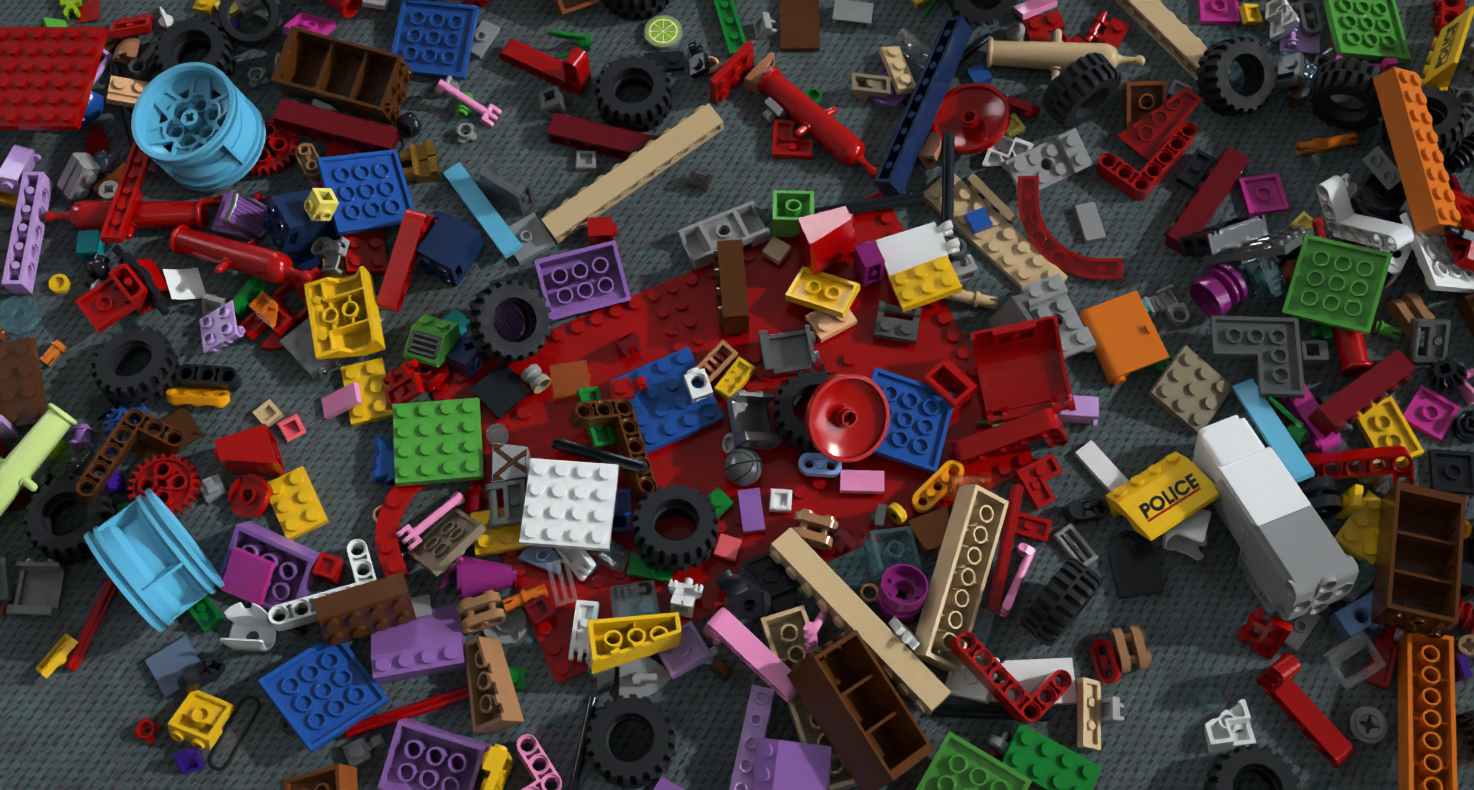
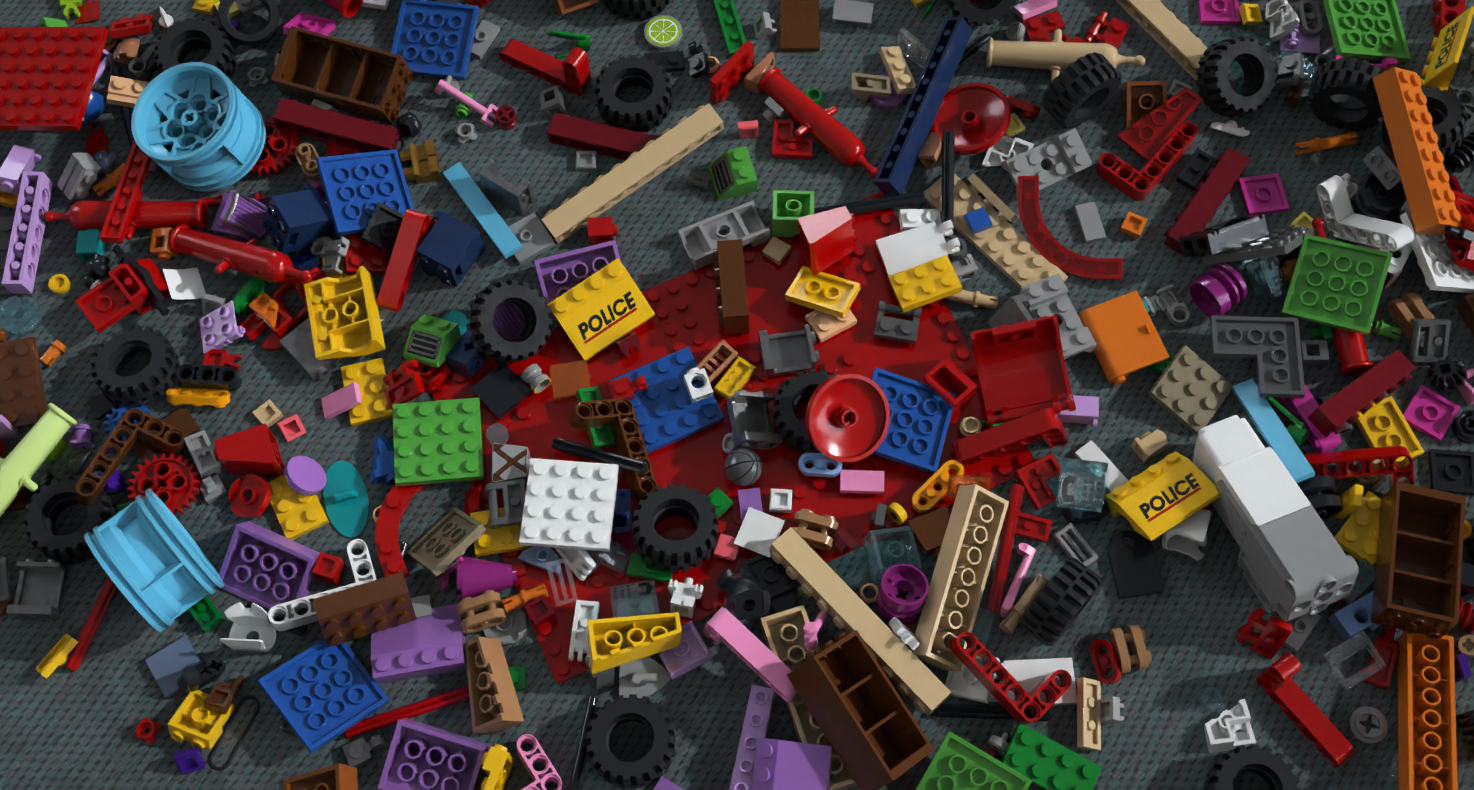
(106, 188): white wheel -> none
(160, 243): none -> orange brick
(202, 454): none -> light grey hinge
(221, 358): none -> red plate
(223, 695): none -> reddish brown tile
(248, 576): dark pink tile -> none
(305, 475): none -> medium lavender tile
(321, 204): light yellow brick -> none
(346, 499): none -> teal shield
(382, 228): none -> black tile
(456, 499): bright pink hinge -> none
(508, 113): none -> dark red wheel
(601, 309): none -> yellow piece
(721, 669): reddish brown tile -> none
(733, 174): none -> bright green slope
(748, 129): none -> coral tile
(759, 531): none -> white sticker
(868, 263): magenta brick -> none
(917, 217): none -> white plate
(970, 426): none -> tan plate
(979, 74): blue tile -> none
(1018, 610): none -> tan pin
(1082, 484): none -> clear light blue slope
(1133, 225): none -> orange plate
(1149, 444): none -> tan brick
(1230, 127): none -> white piece

